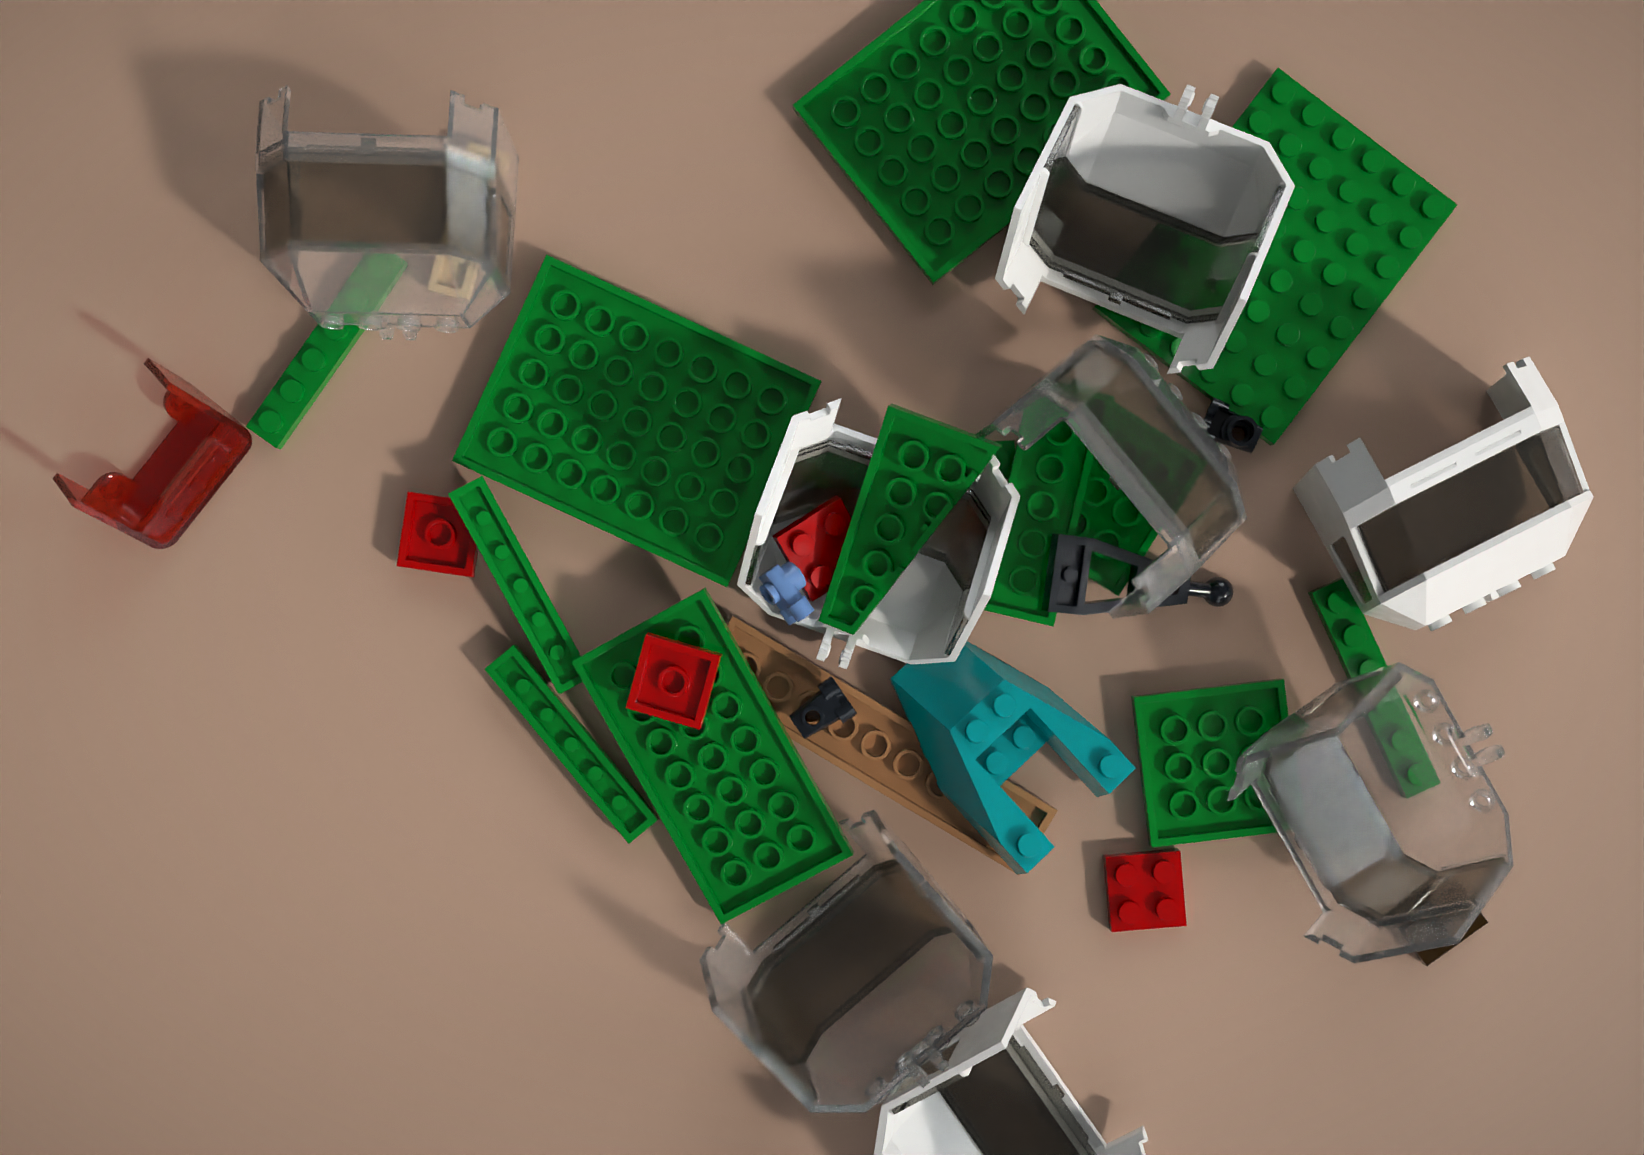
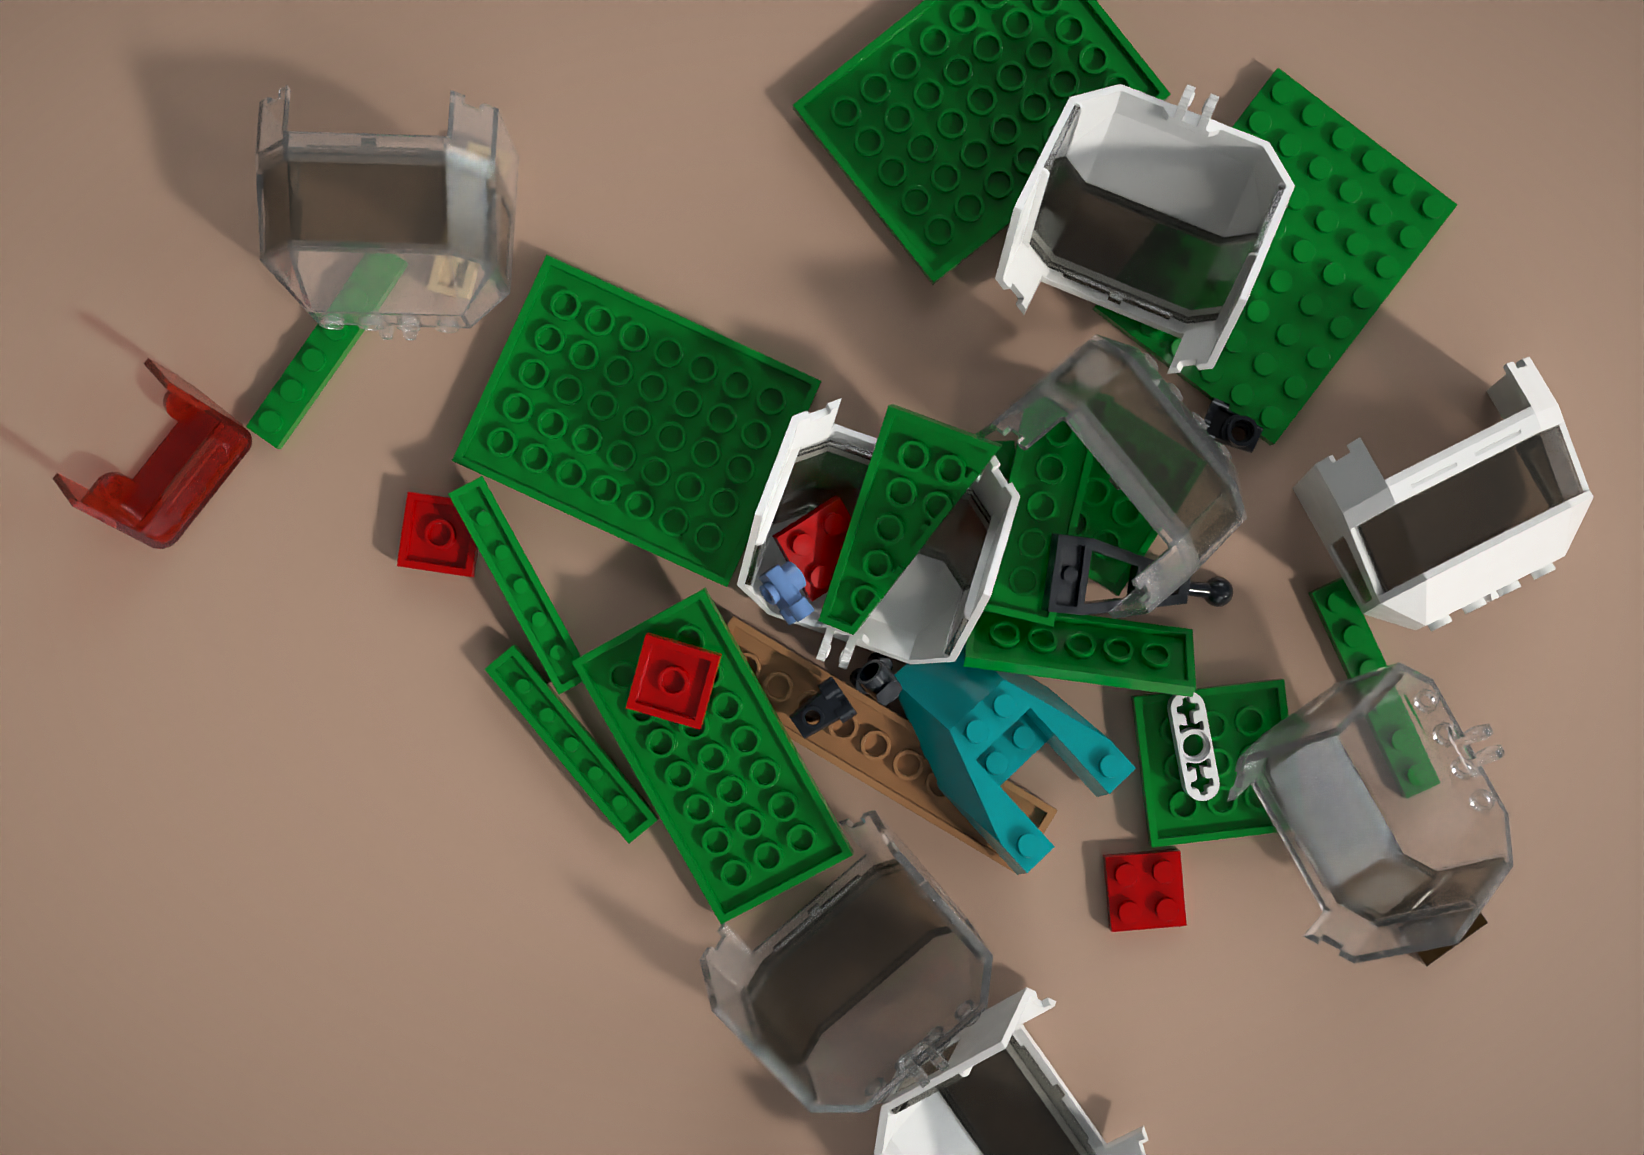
(877, 679): none -> black plate
(1087, 651): none -> green plate
(1189, 774): none -> white beam

